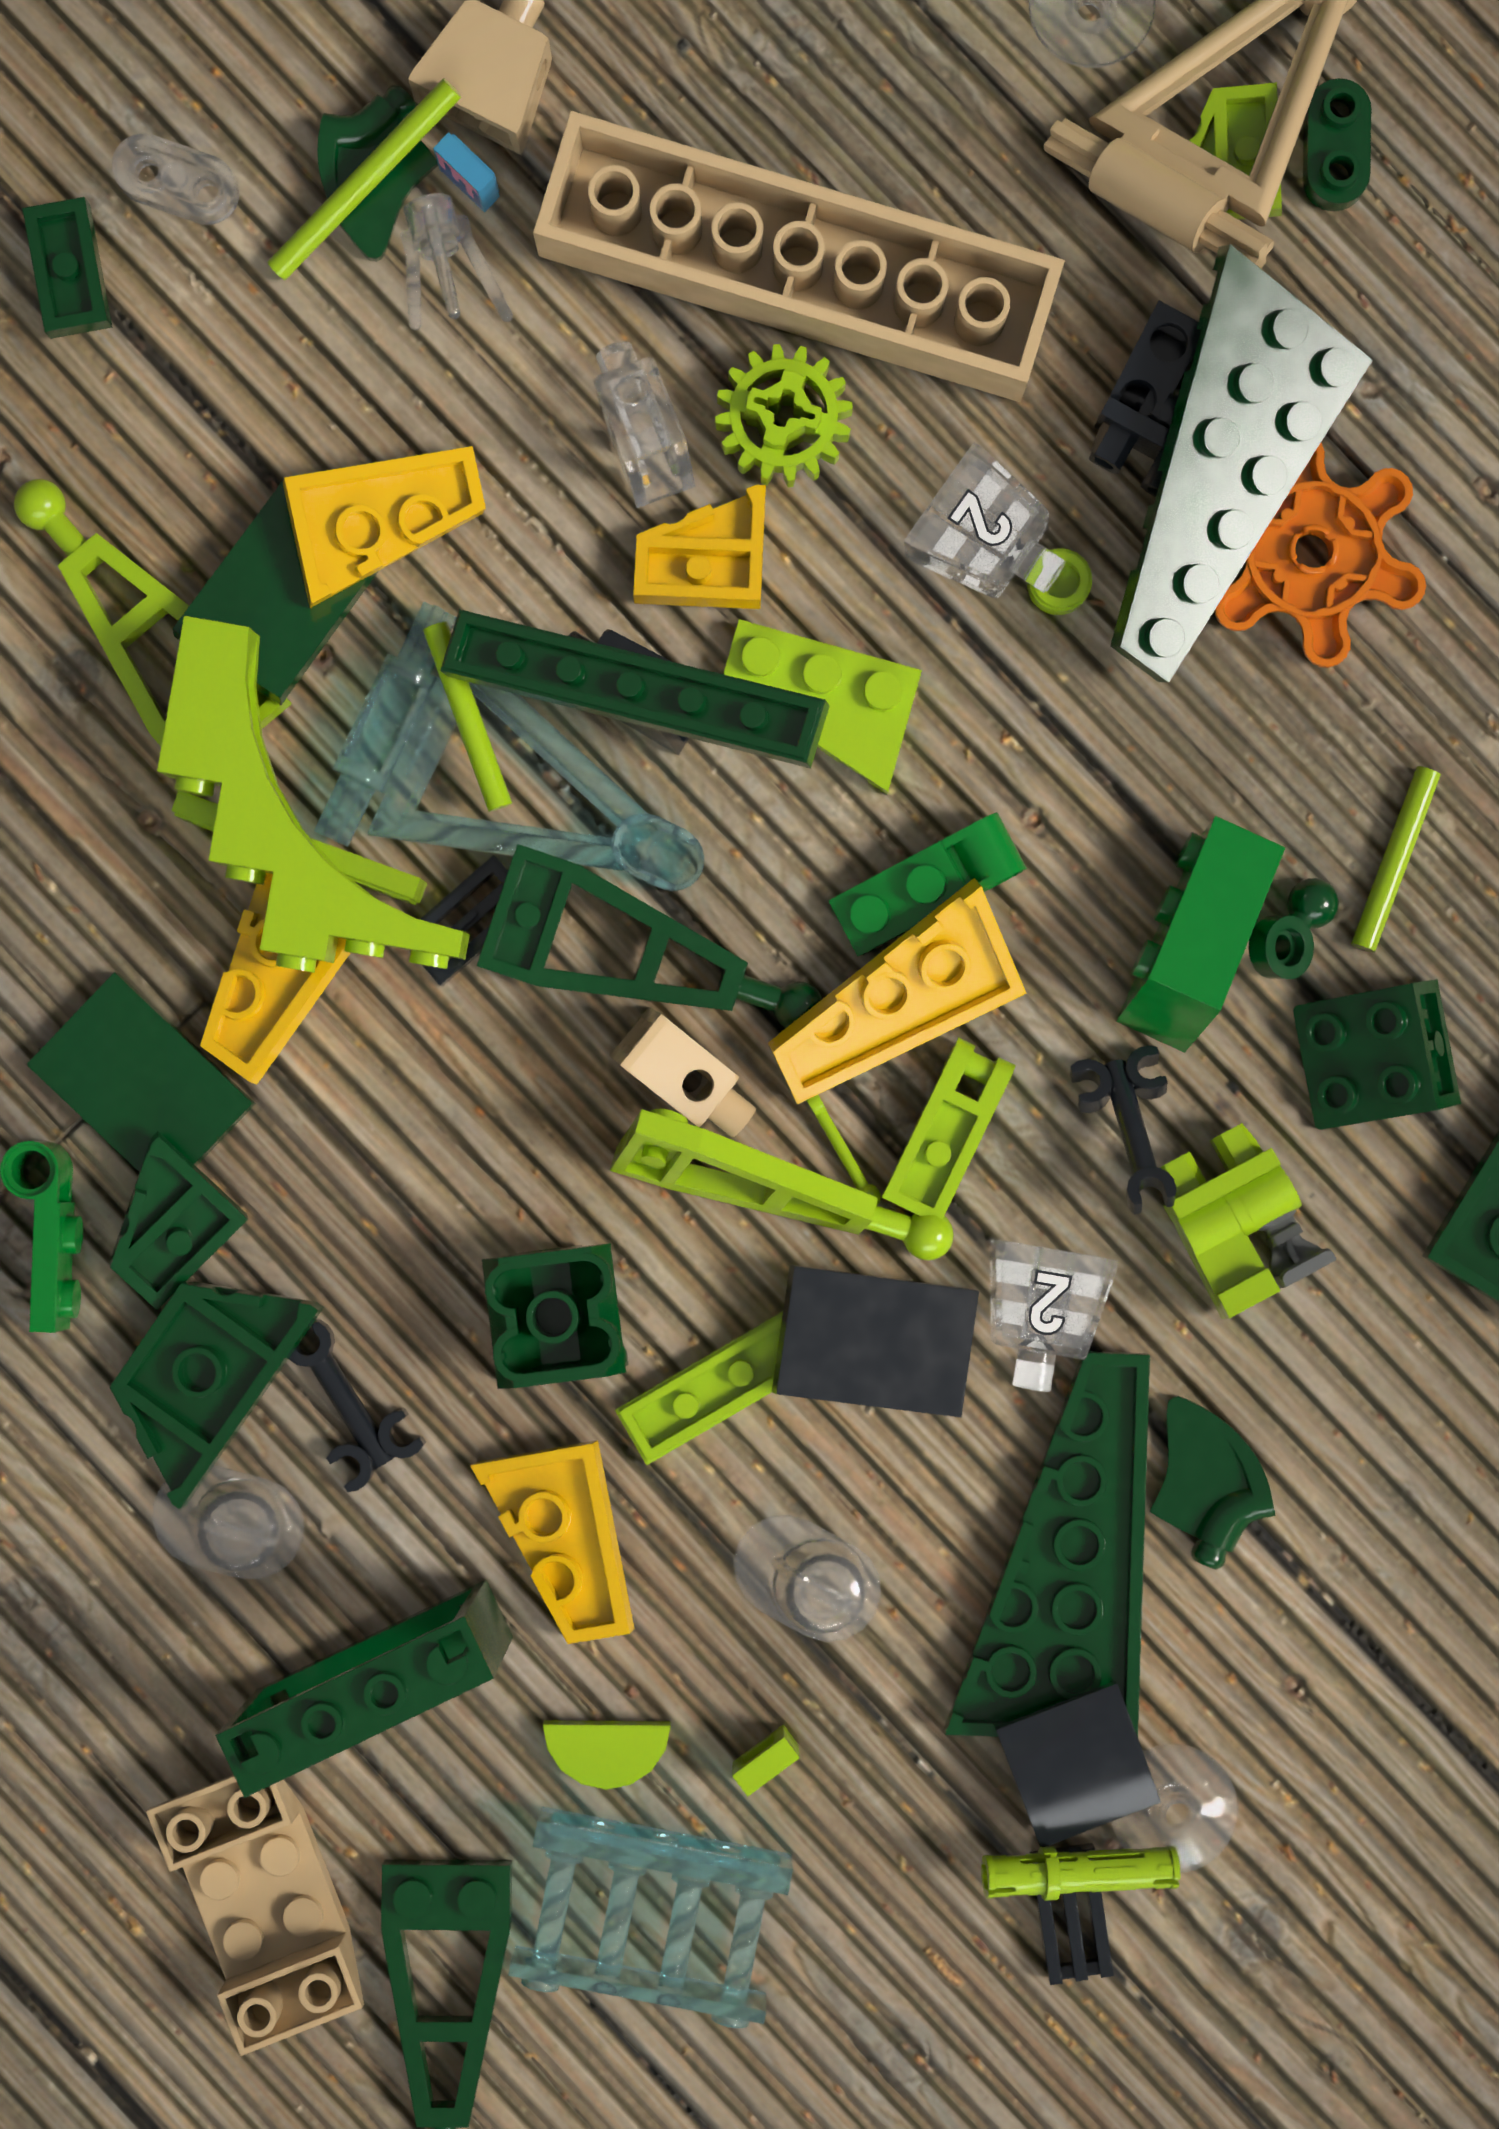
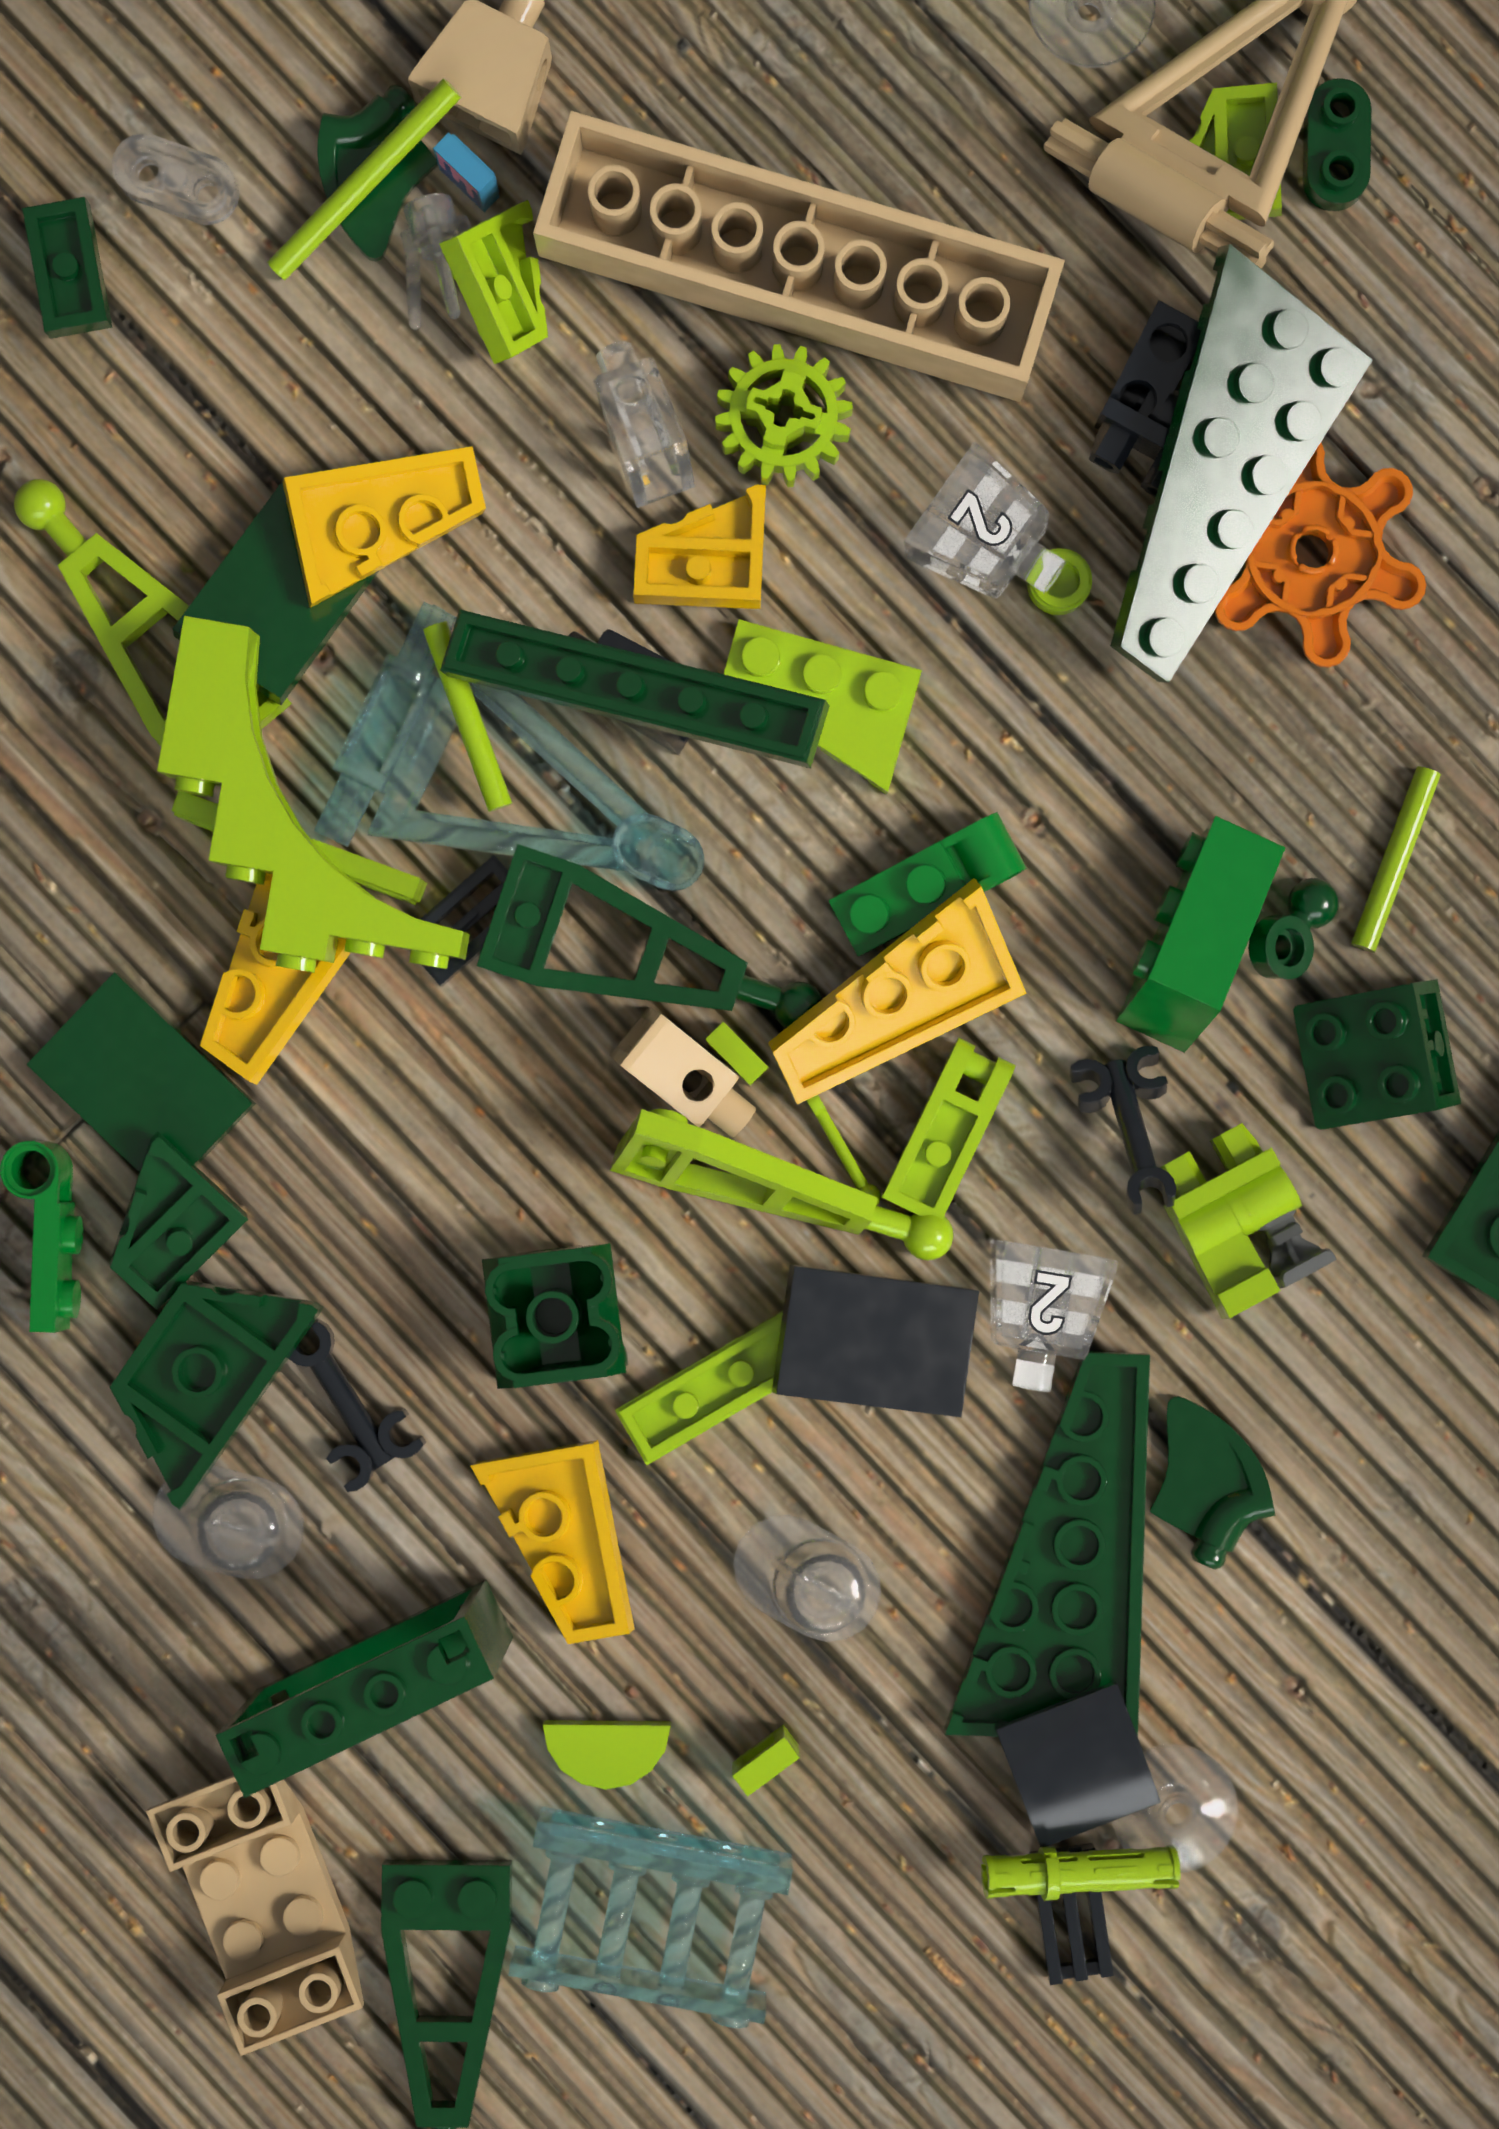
(499, 282): none -> lime wing
(736, 1054): none -> lime tile

